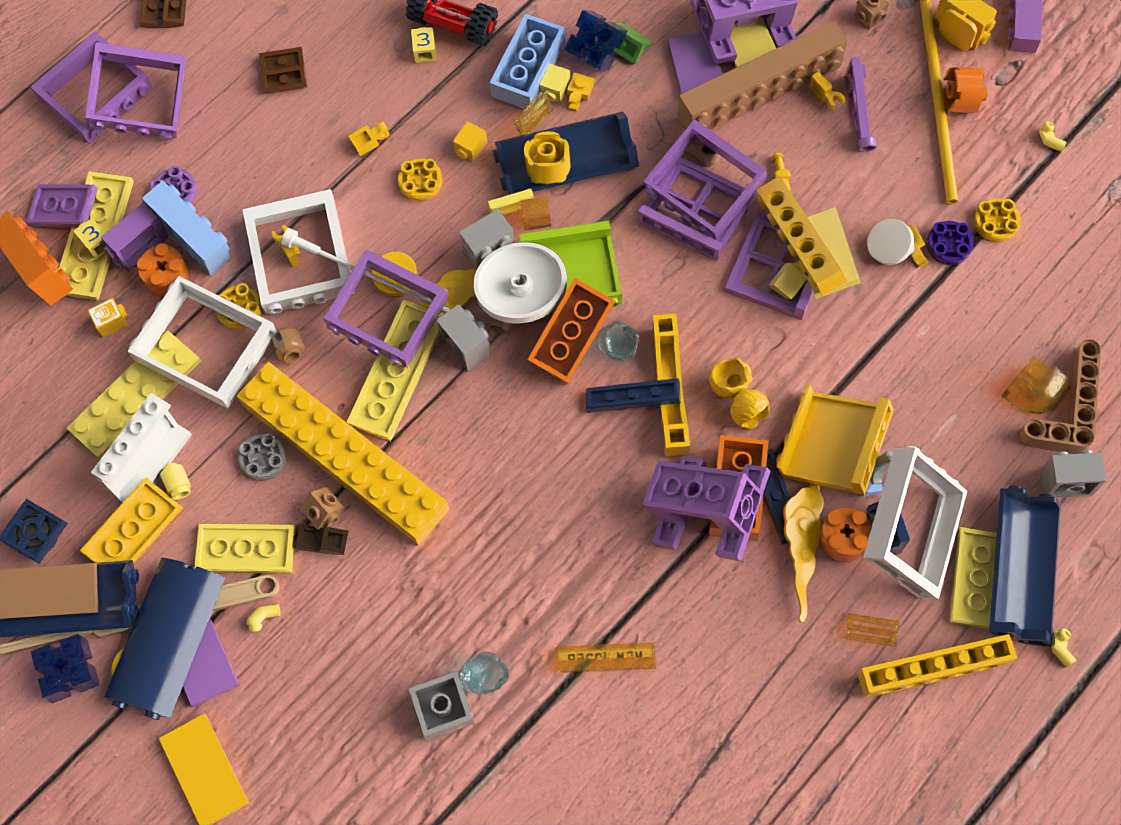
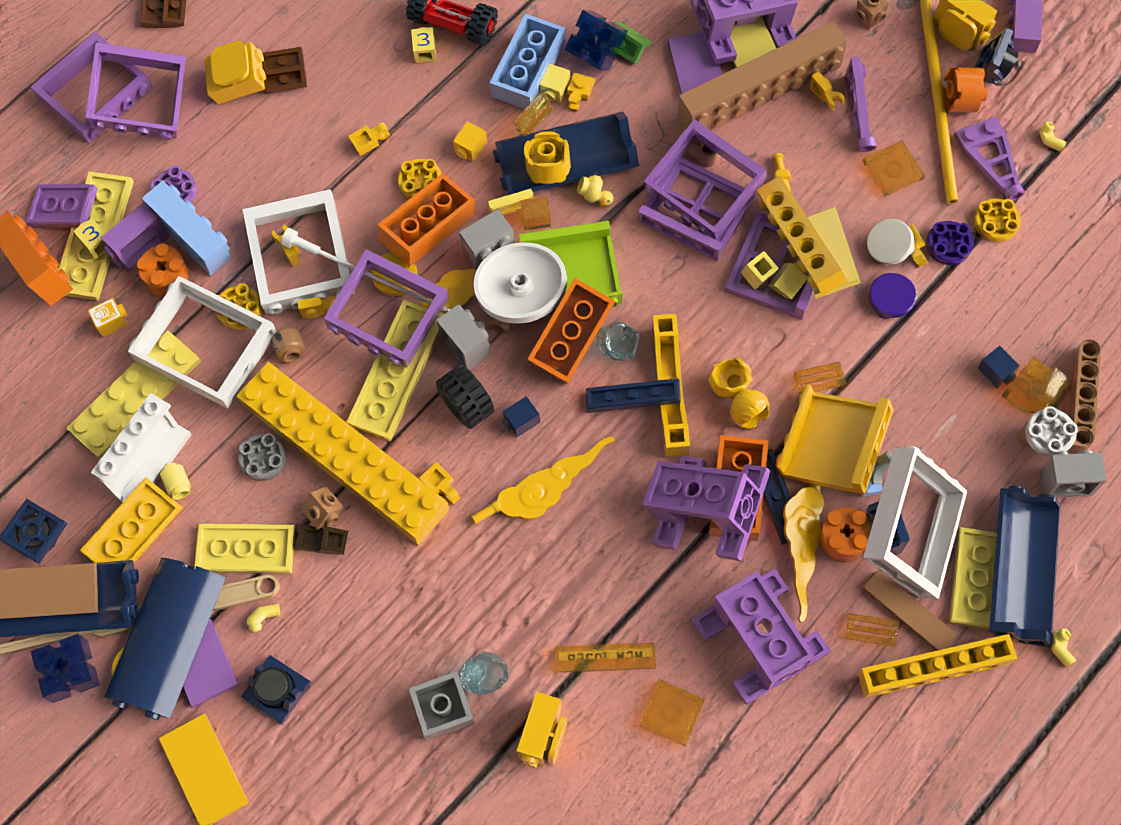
(234, 71): none -> yellow brick
(274, 688): none -> piece
(315, 307): none -> yellow plate
(425, 220): none -> orange brick
(440, 481): none -> yellow plate
(465, 396): none -> black tyre
(520, 417): none -> dark blue brick
(540, 489): none -> yellow piece
(542, 733): none -> yellow brick
(591, 190): none -> light yellow animal
(672, 712): none -> clear yellow tile
(759, 270): none -> light yellow brick
(777, 653): none -> medium lavender piece
(817, 370): none -> clear yellow tile
(892, 295): none -> dark purple tile
(893, 168): none -> clear yellow tile
(909, 611): none -> medium nougat tile
(983, 134): none -> medium lavender plate
(998, 57): none -> piece
(999, 367): none -> dark blue brick
(1050, 431): none -> white tile

